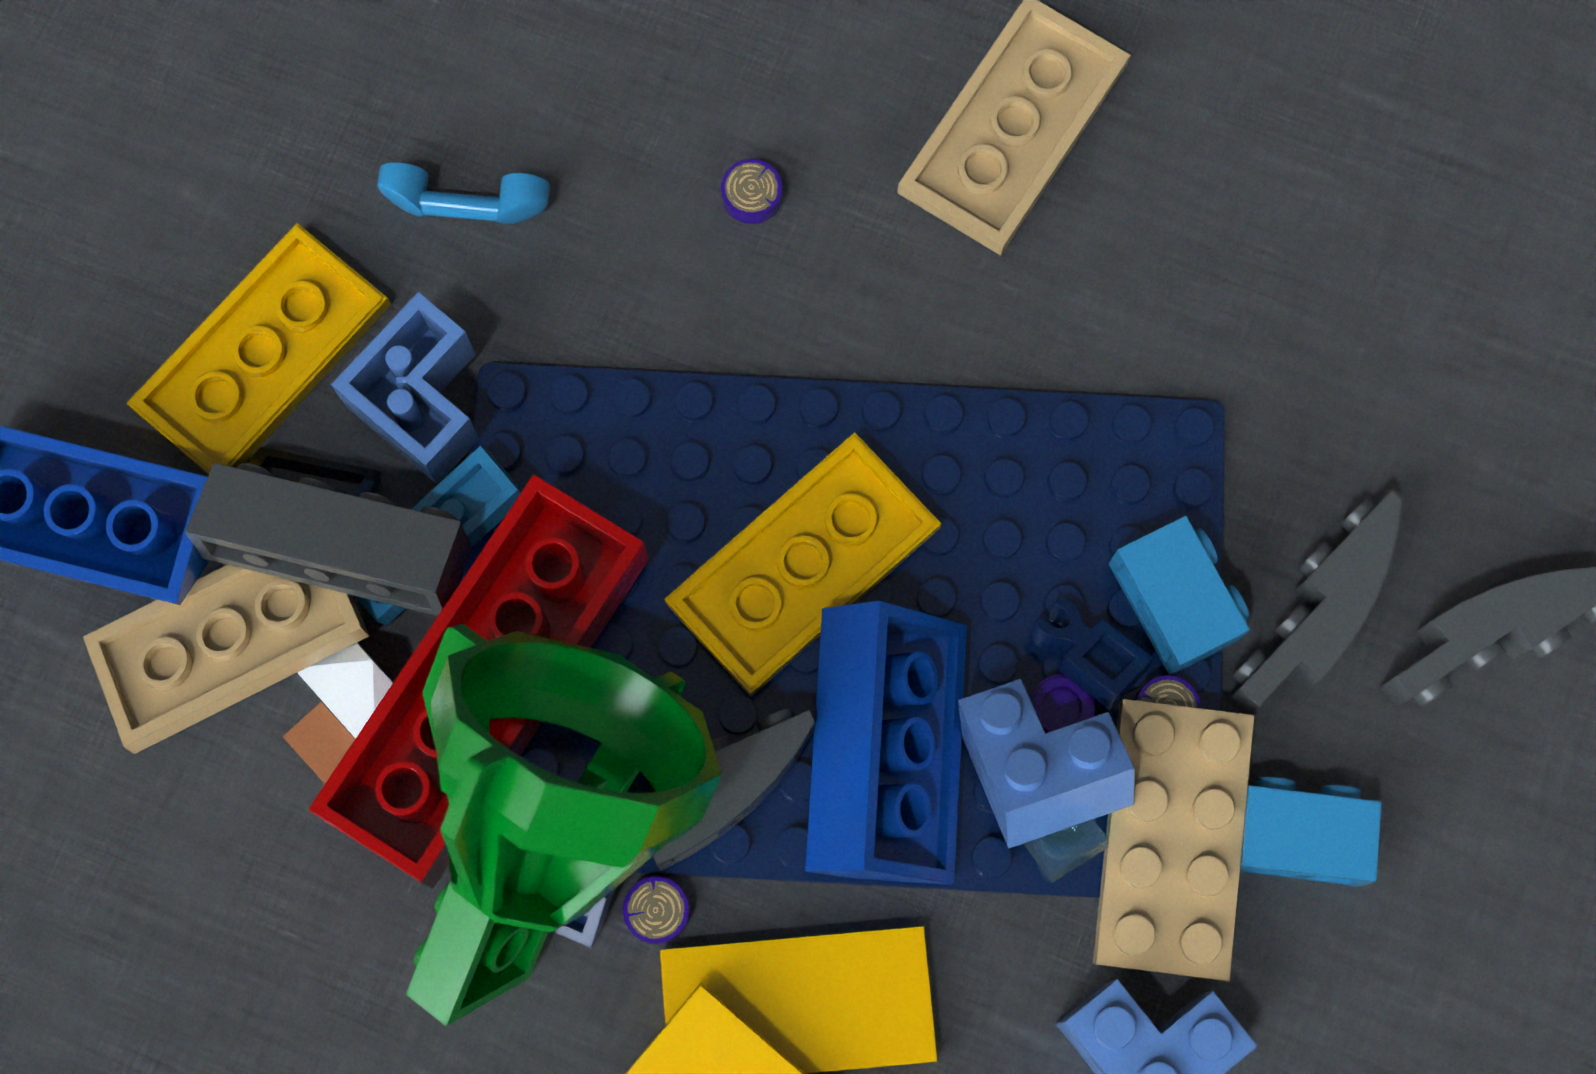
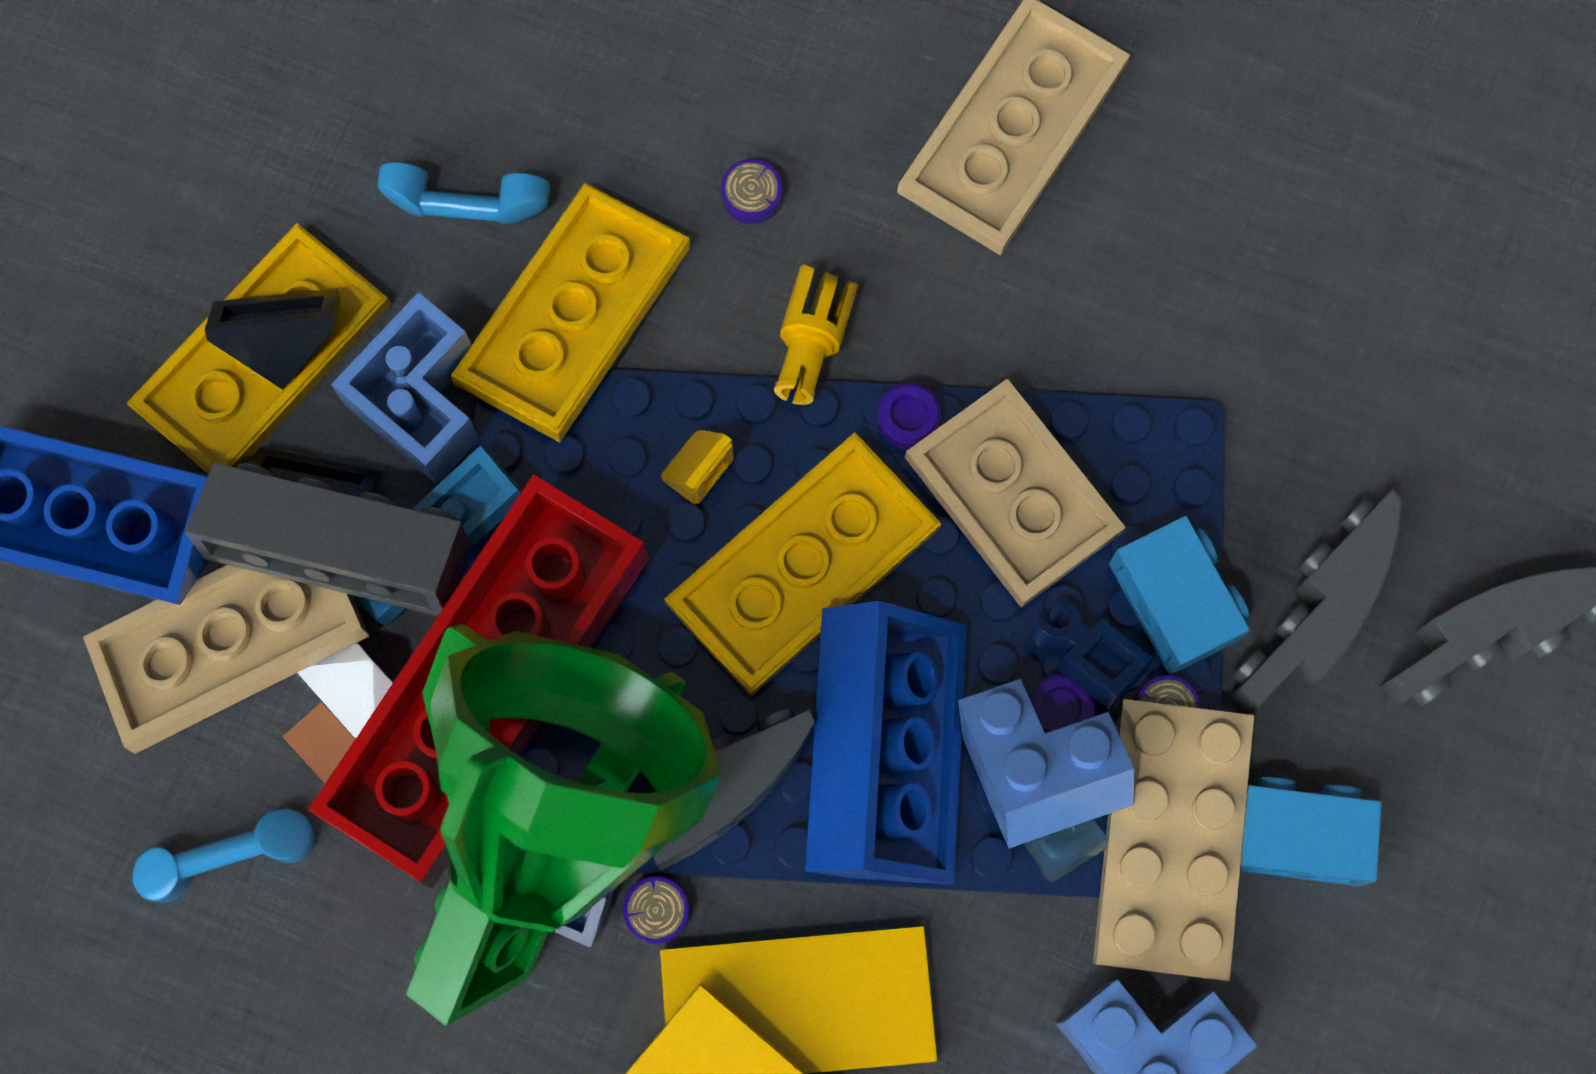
(273, 332): none -> black slope
(279, 834): none -> dark azure bar
(571, 312): none -> yellow tile
(699, 464): none -> yellow slope
(811, 335): none -> yellow arm
(907, 415): none -> dark purple tile
(1014, 492): none -> tan plate

